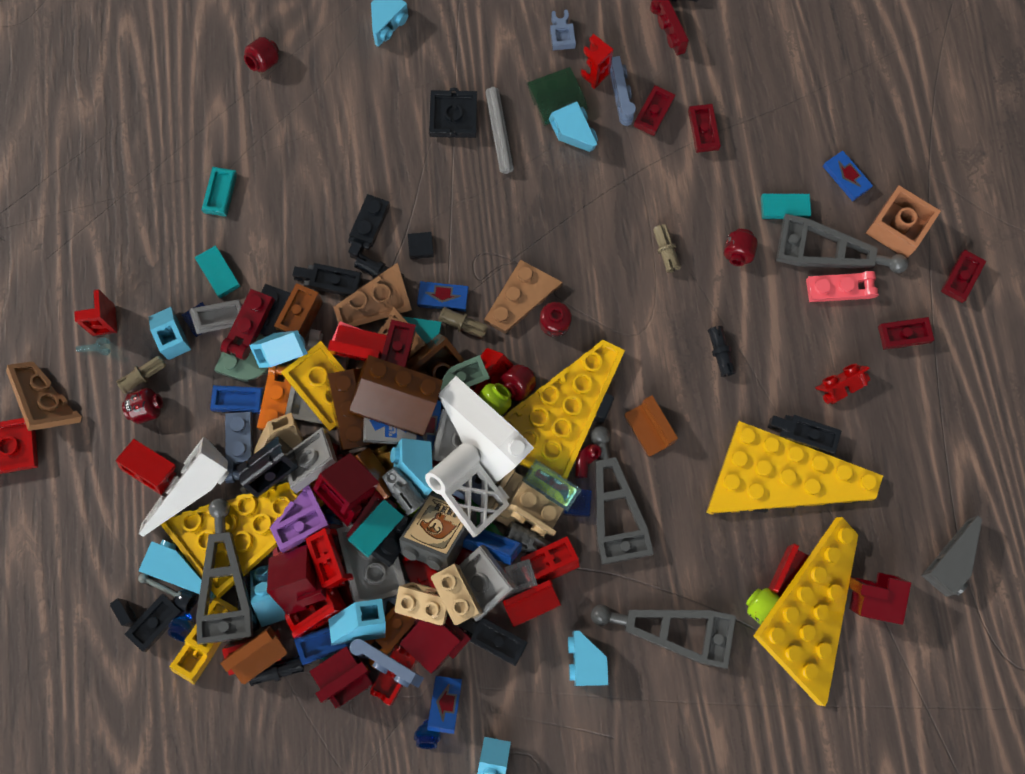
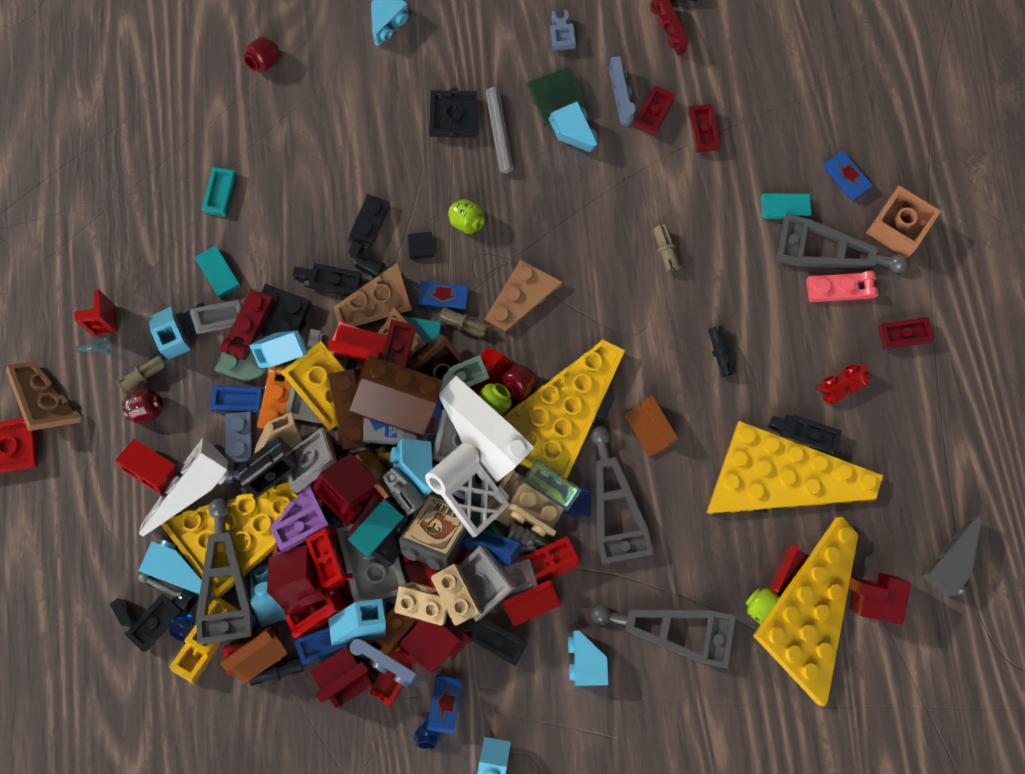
(299, 310): dark orange panel -> none
(466, 216): none -> lime head
(555, 319): dark red head -> none
(586, 457): dark red arm -> none
(598, 60): red hinge -> none
(740, 247): dark red head -> none
(963, 276): dark red plate -> none

